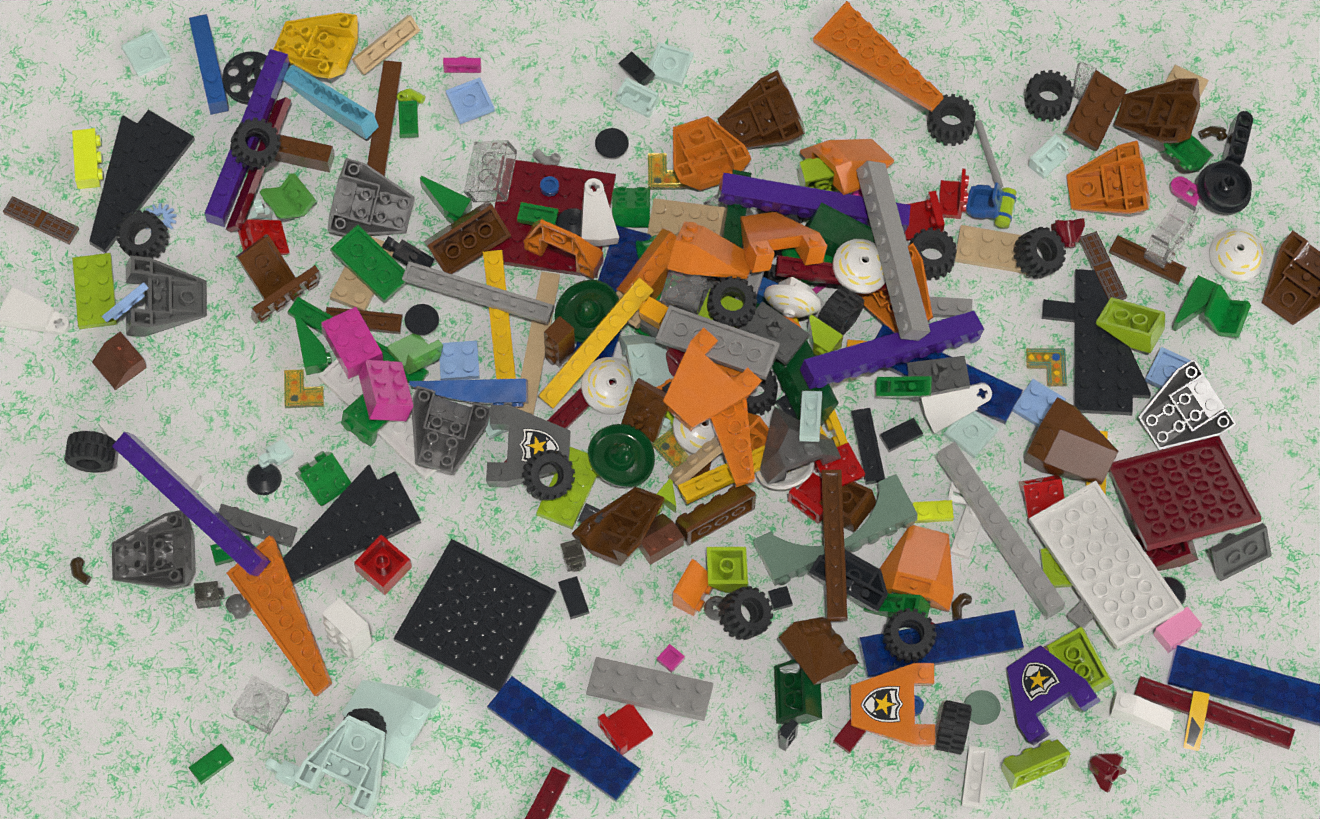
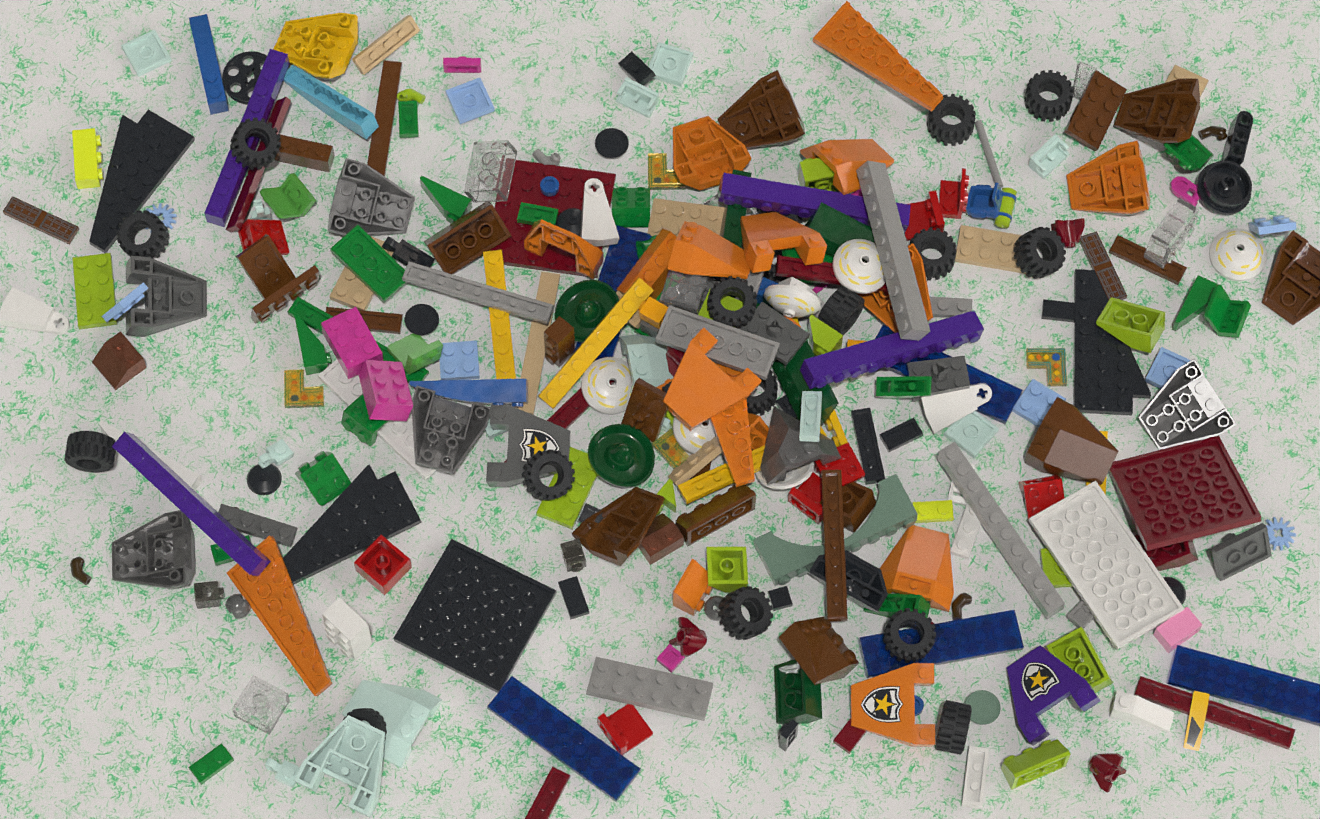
(689, 637): none -> dark red brick
(1277, 224): none -> light blue plate
(1280, 541): none -> light blue gear

